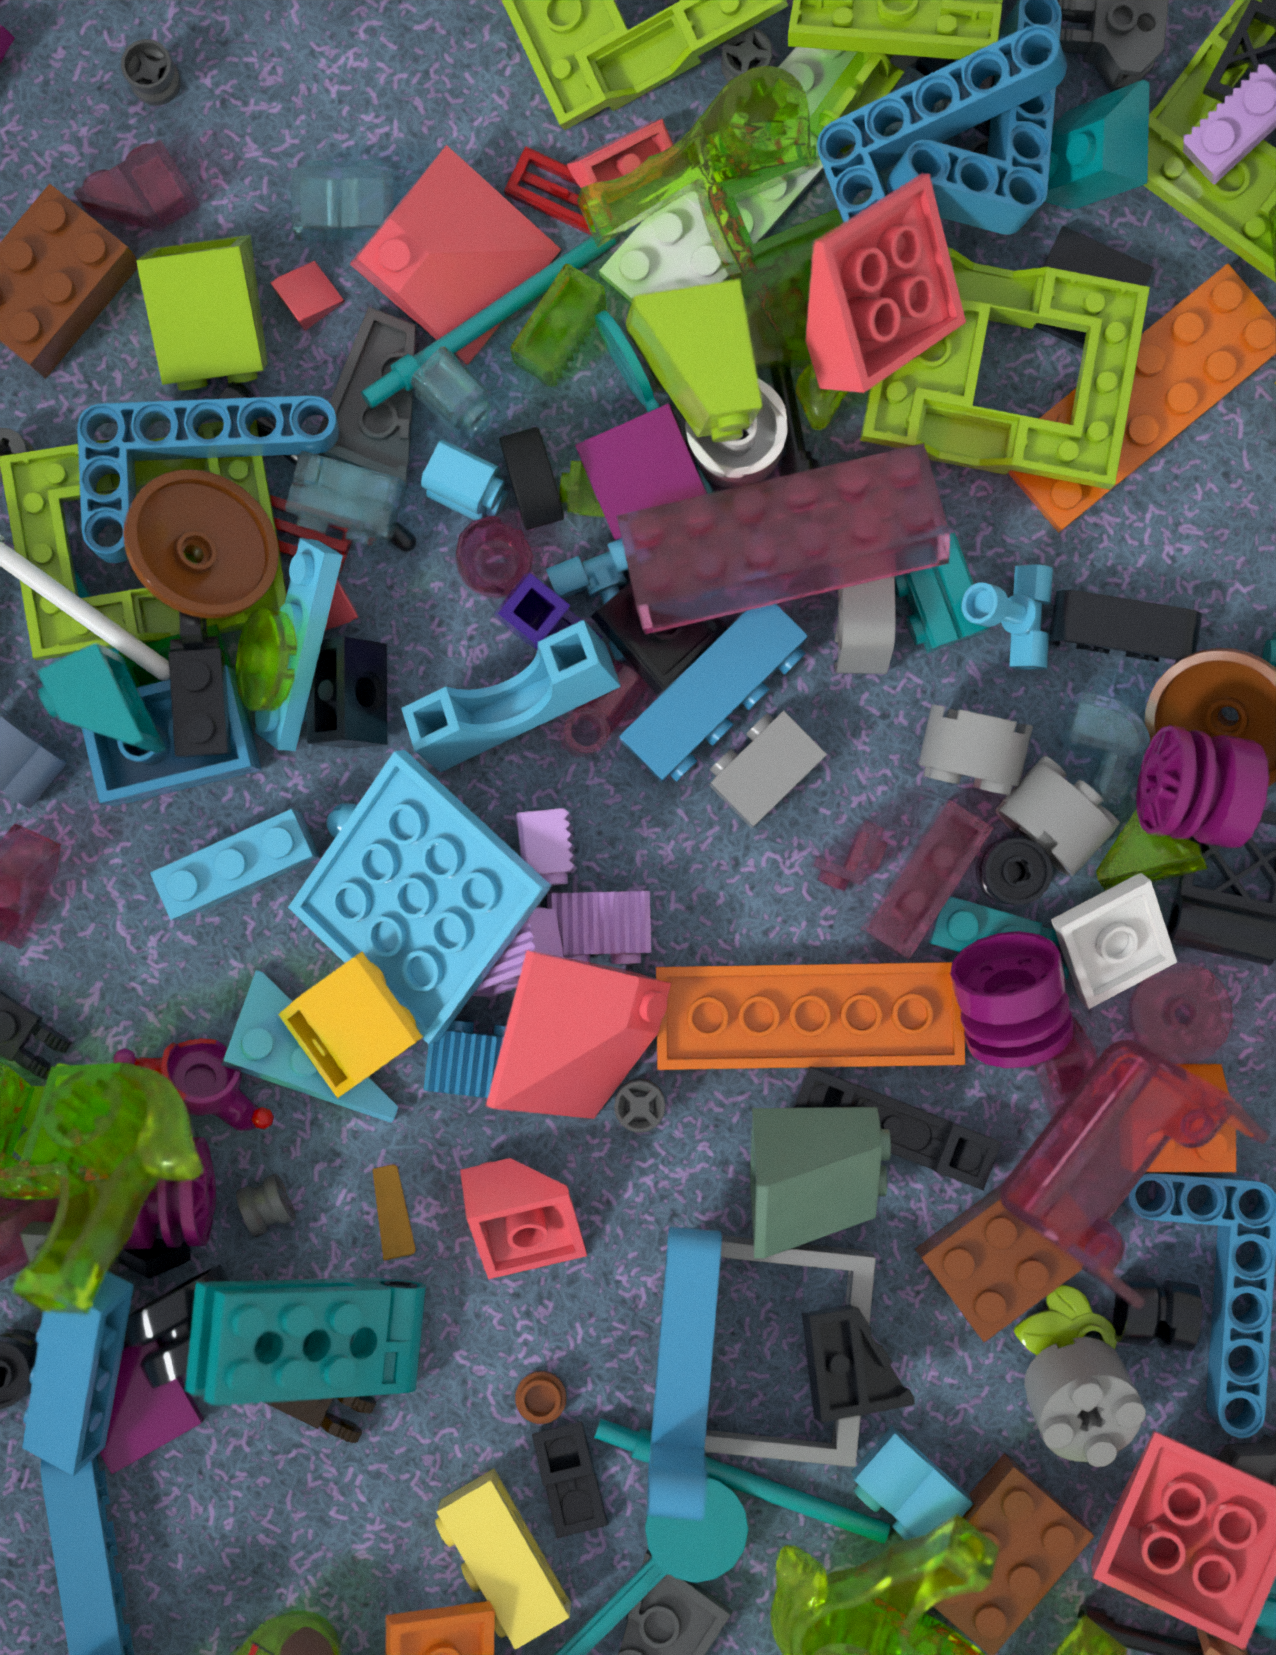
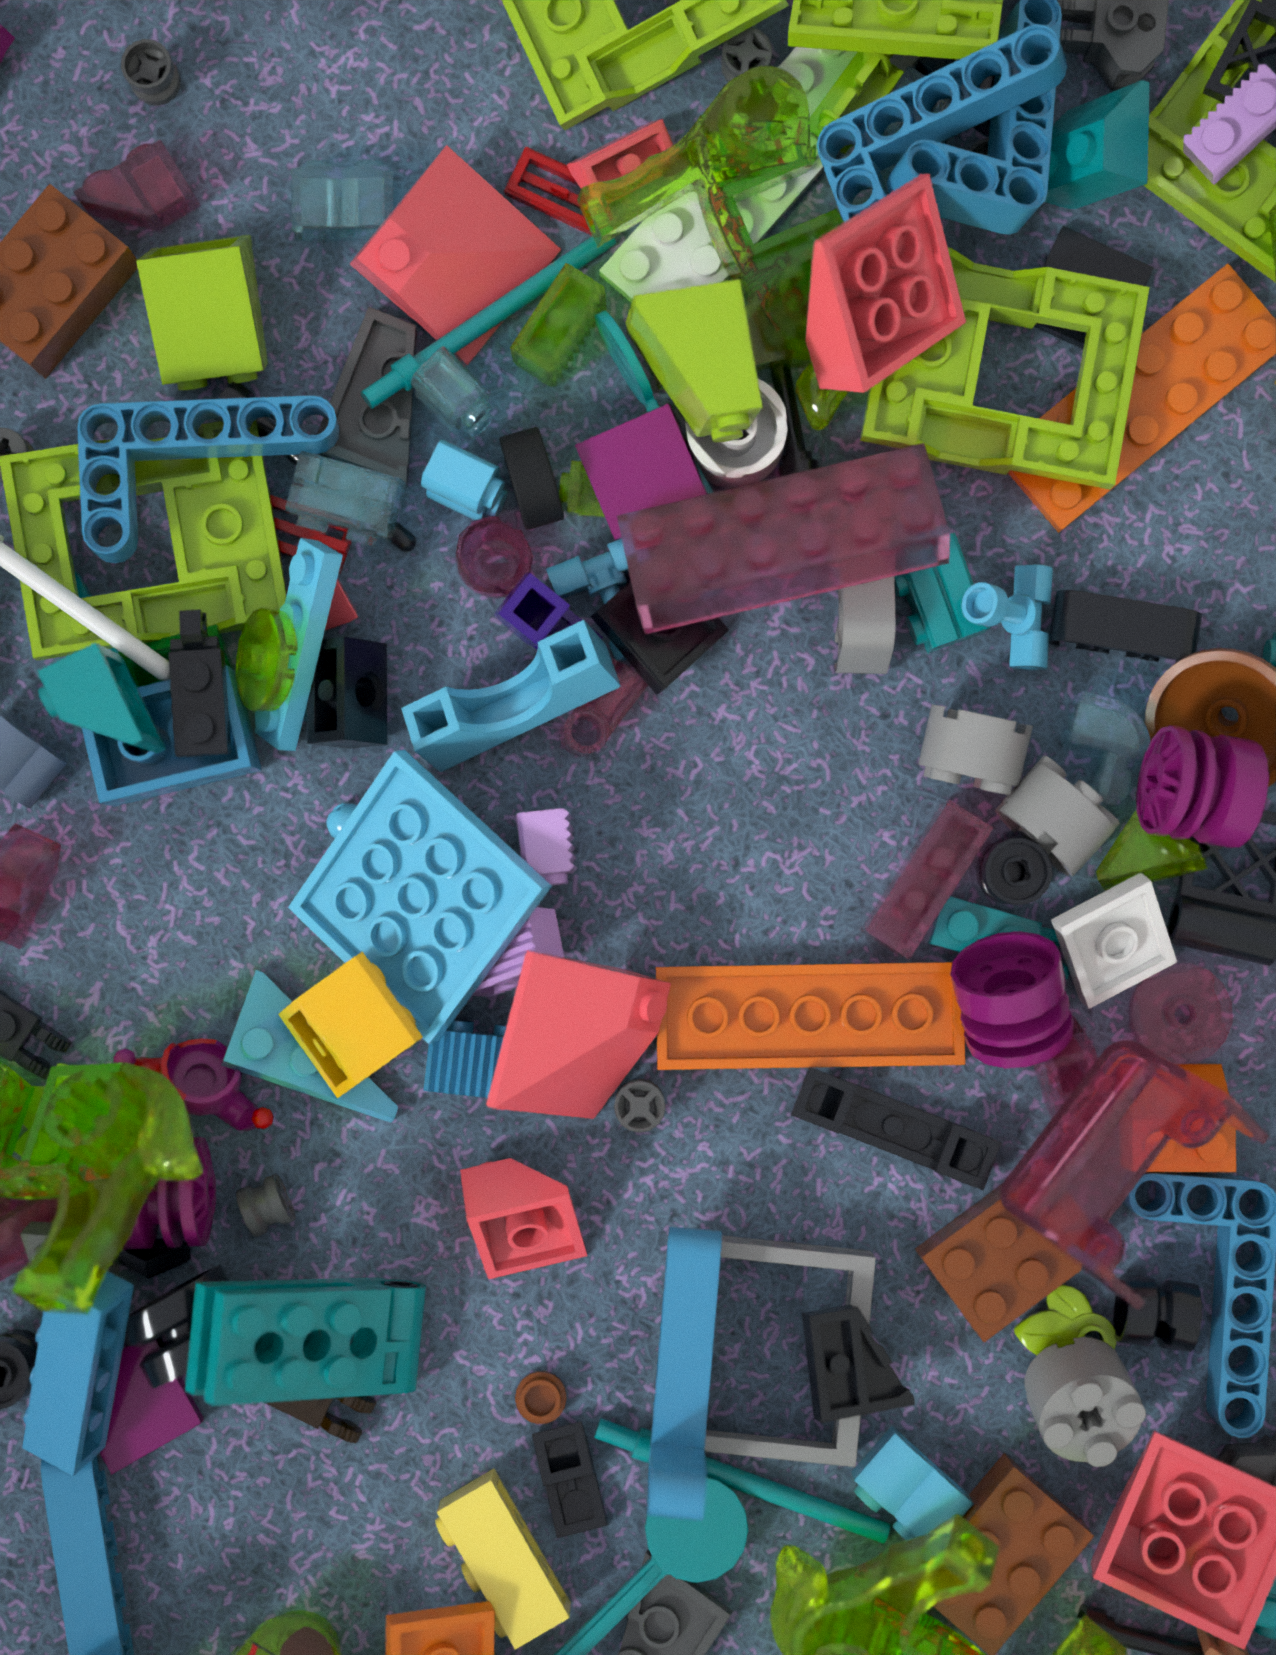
(216, 525): dark orange dish -> none
(235, 865): medium azure brick -> none
(307, 294): coral slope -> none
(392, 1214): pearl gold sticker -> none
(603, 924): lavender brick -> none
(713, 689): dark azure brick -> none
(766, 768): light grey brick -> none
(813, 1173): sand green slope -> none
(864, 853): clear pink bracket -> none

